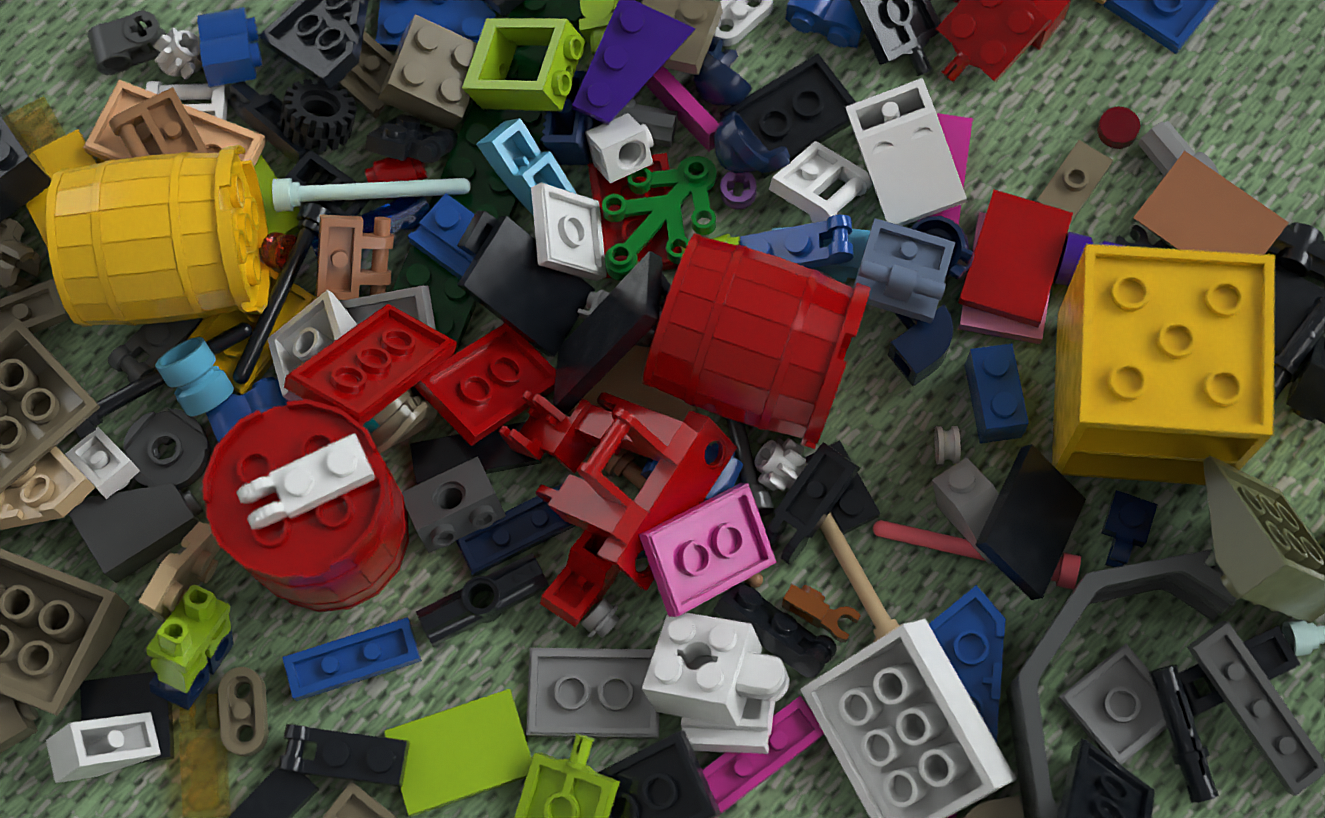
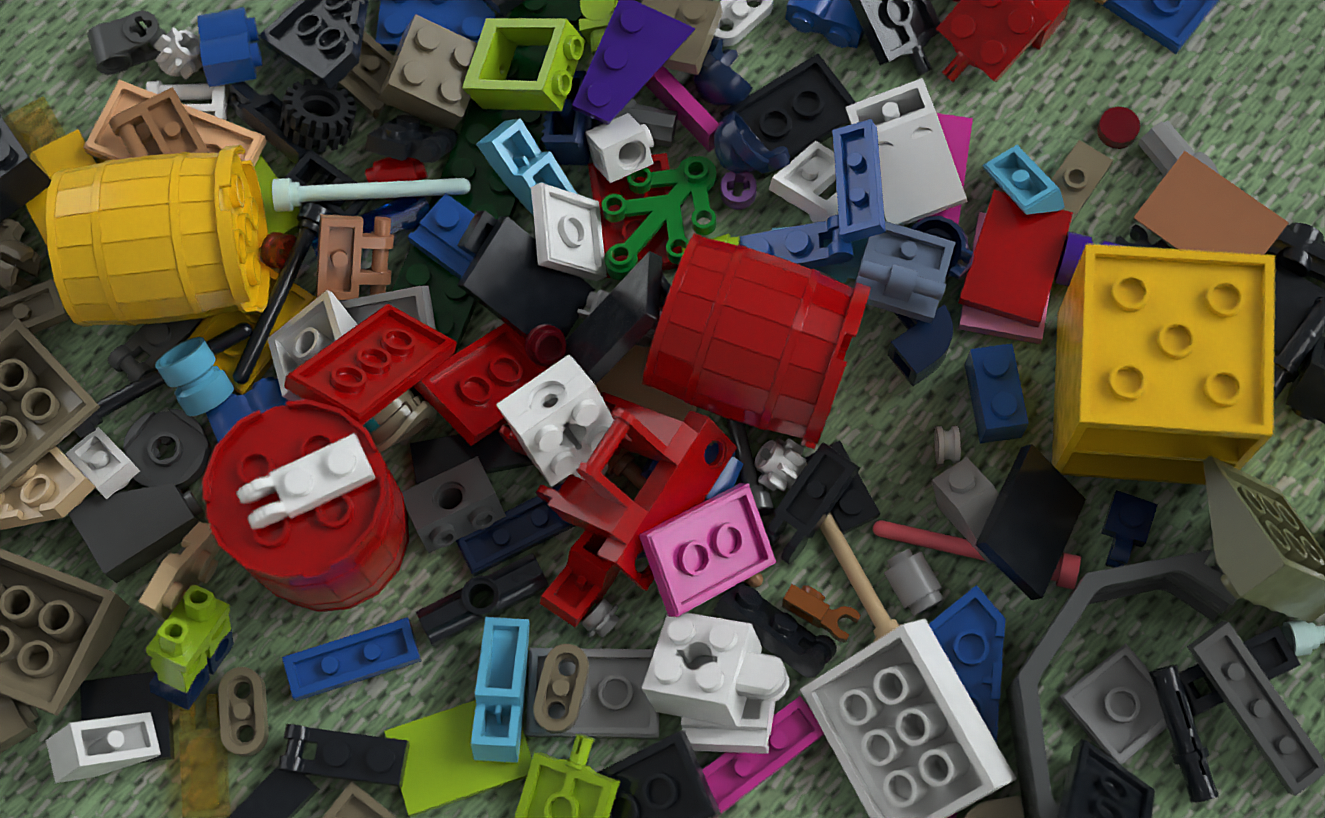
(500, 690): none -> medium azure slope
(545, 345): none -> dark red plate
(558, 419): none -> white brick
(561, 689): none -> dark tan plate
(858, 181): none -> blue plate
(913, 581): none -> light grey brick
(1024, 182): none -> medium azure slope

